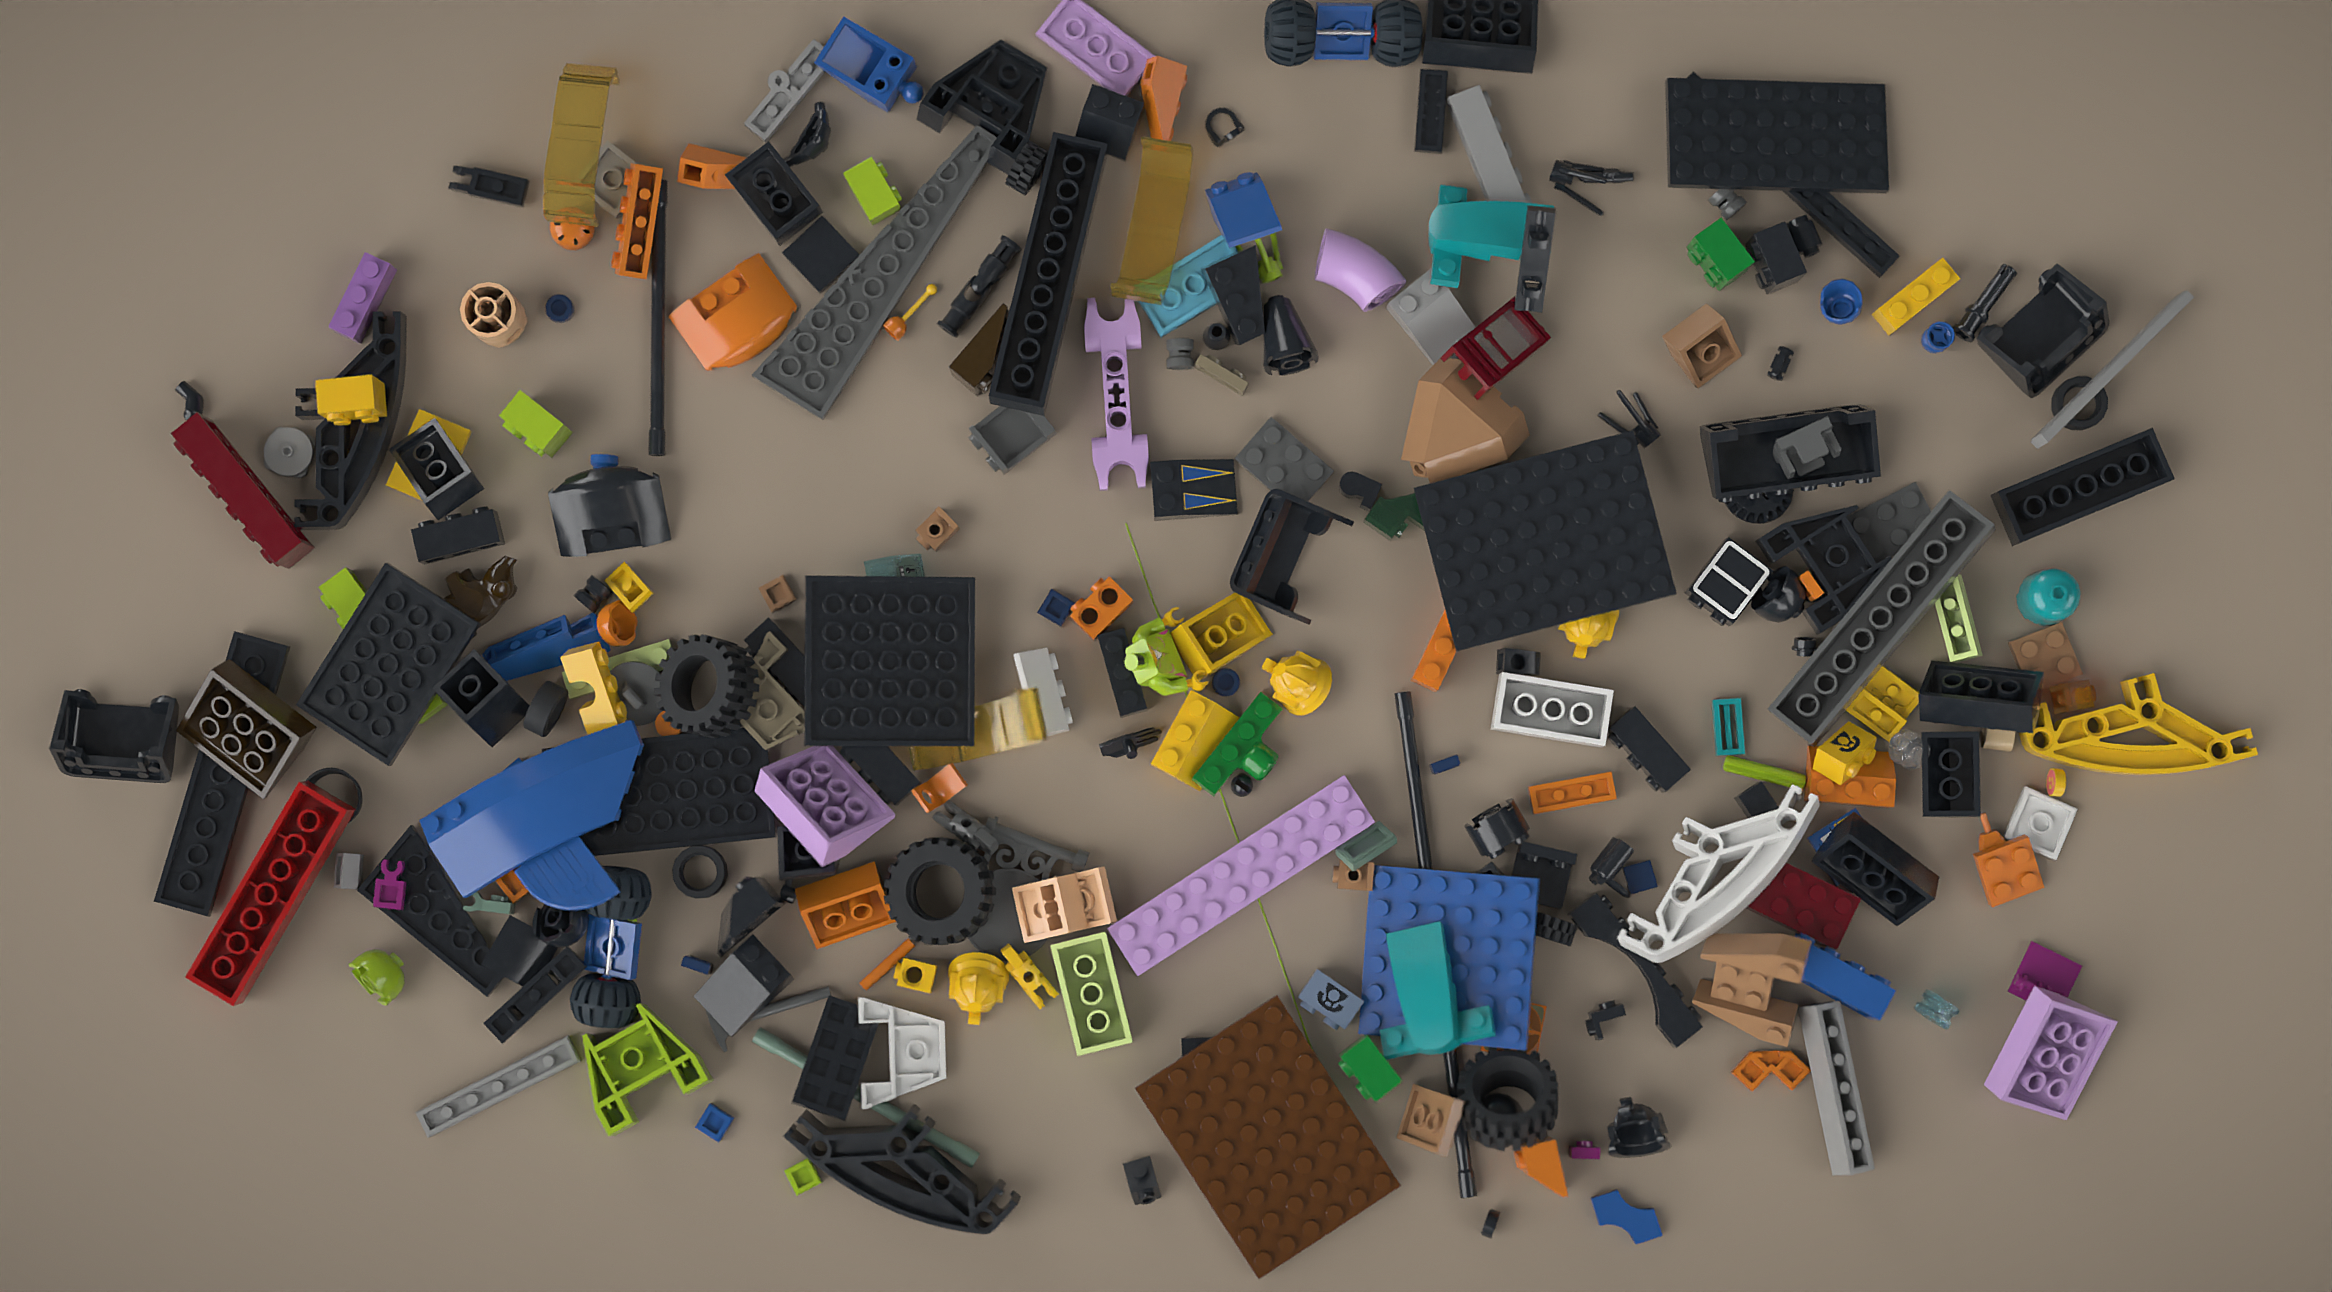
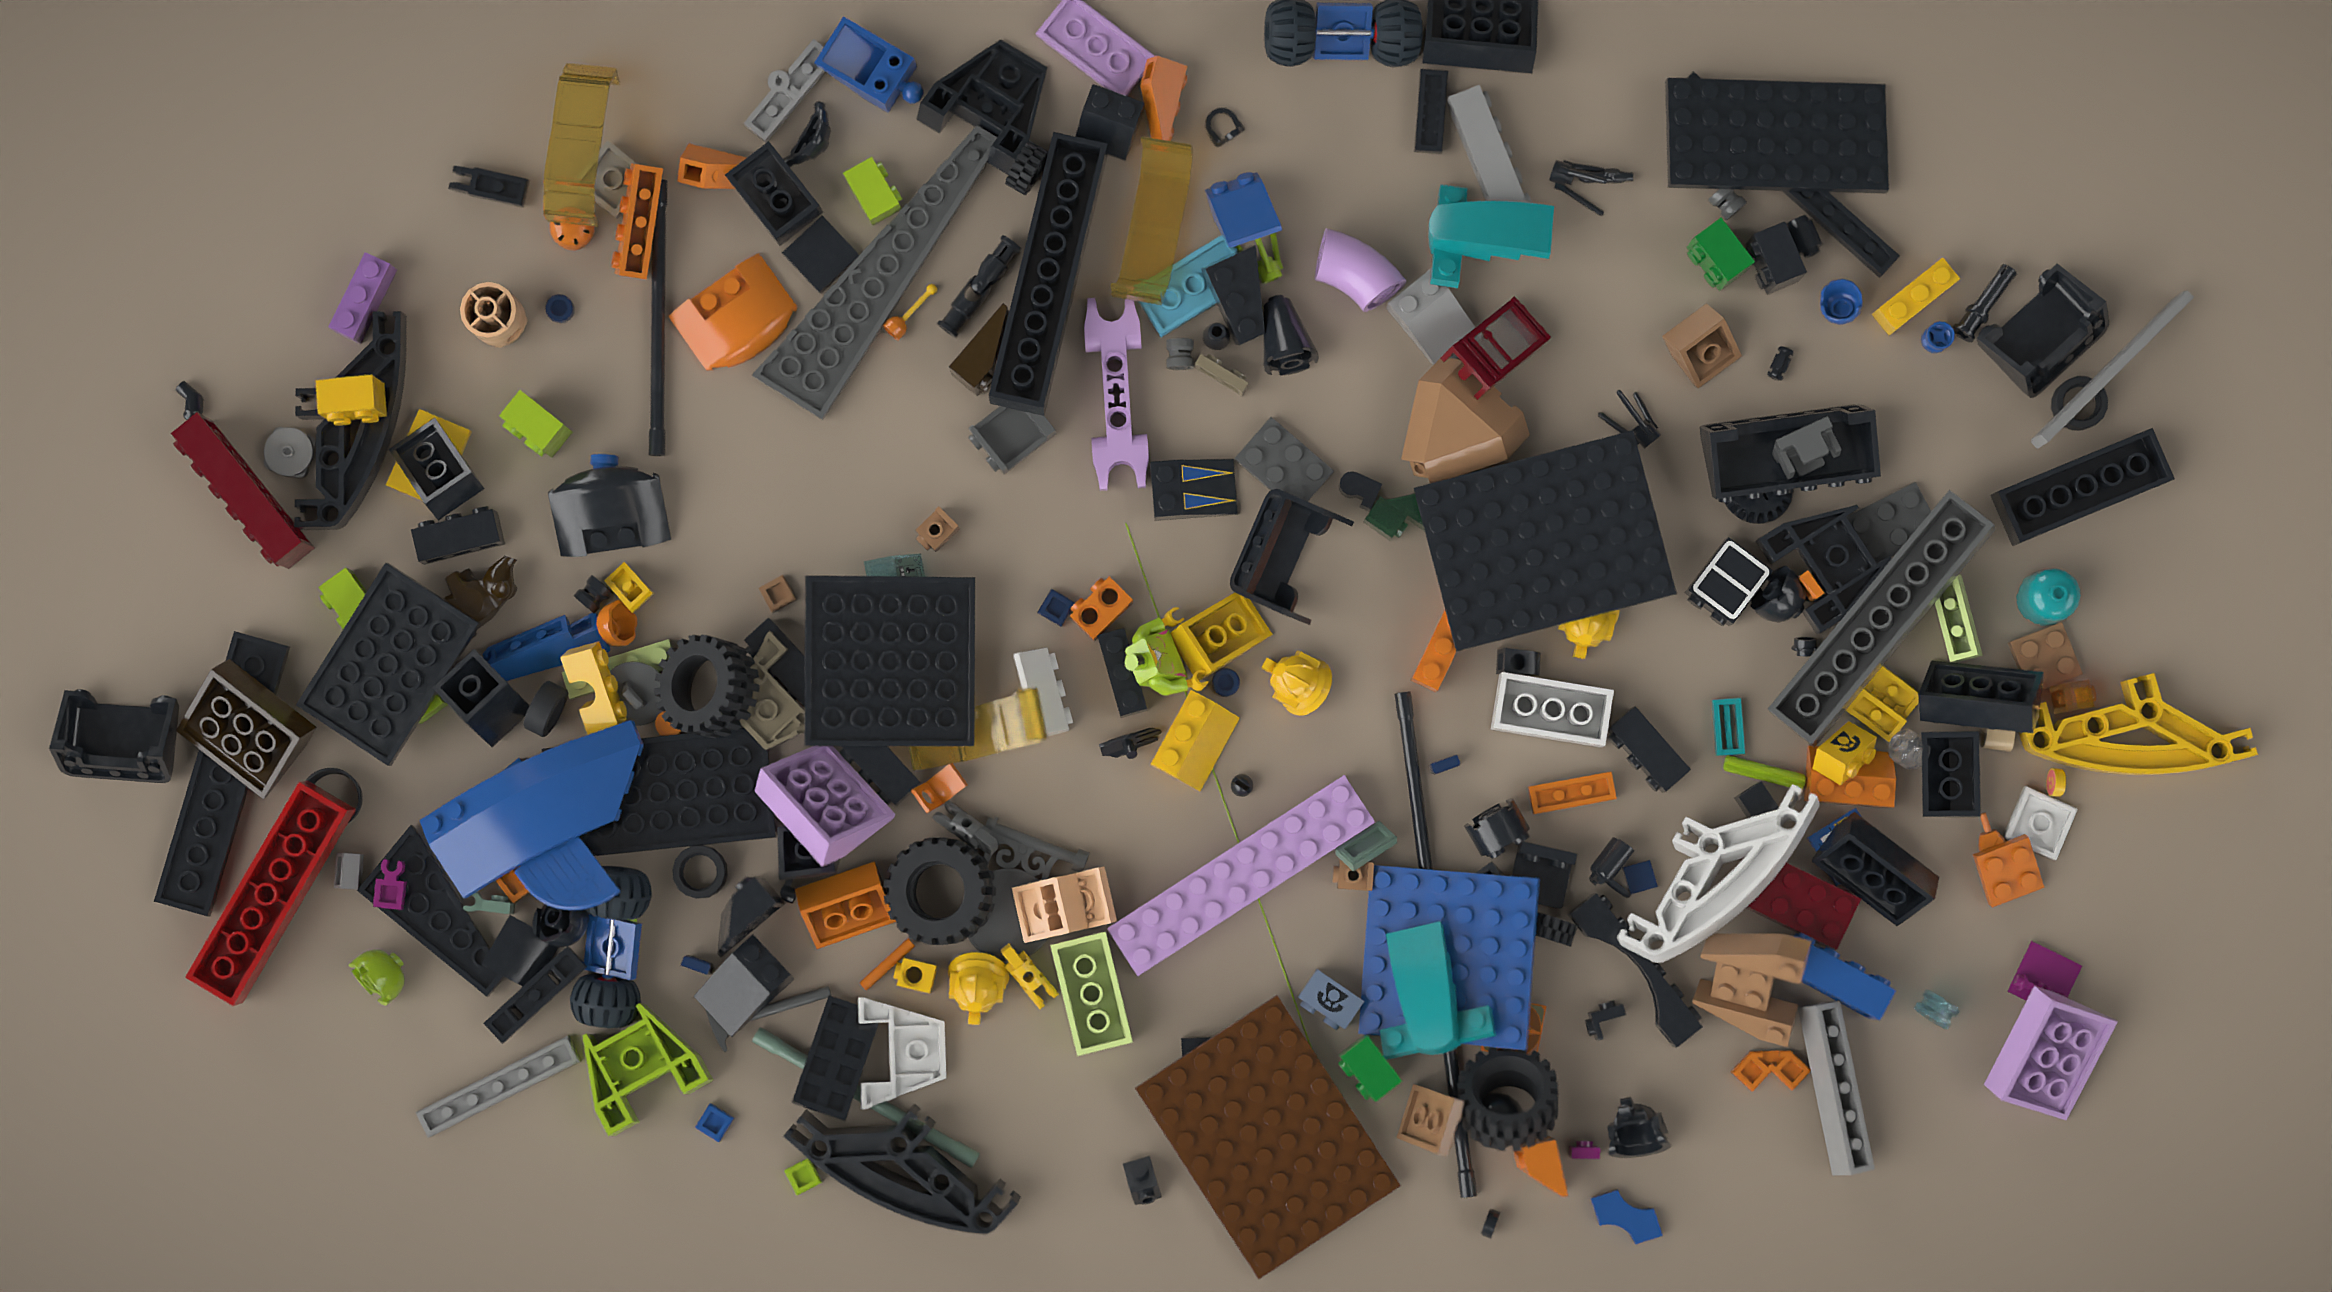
(1242, 748): green plate -> none
(1535, 258): black hinge -> none

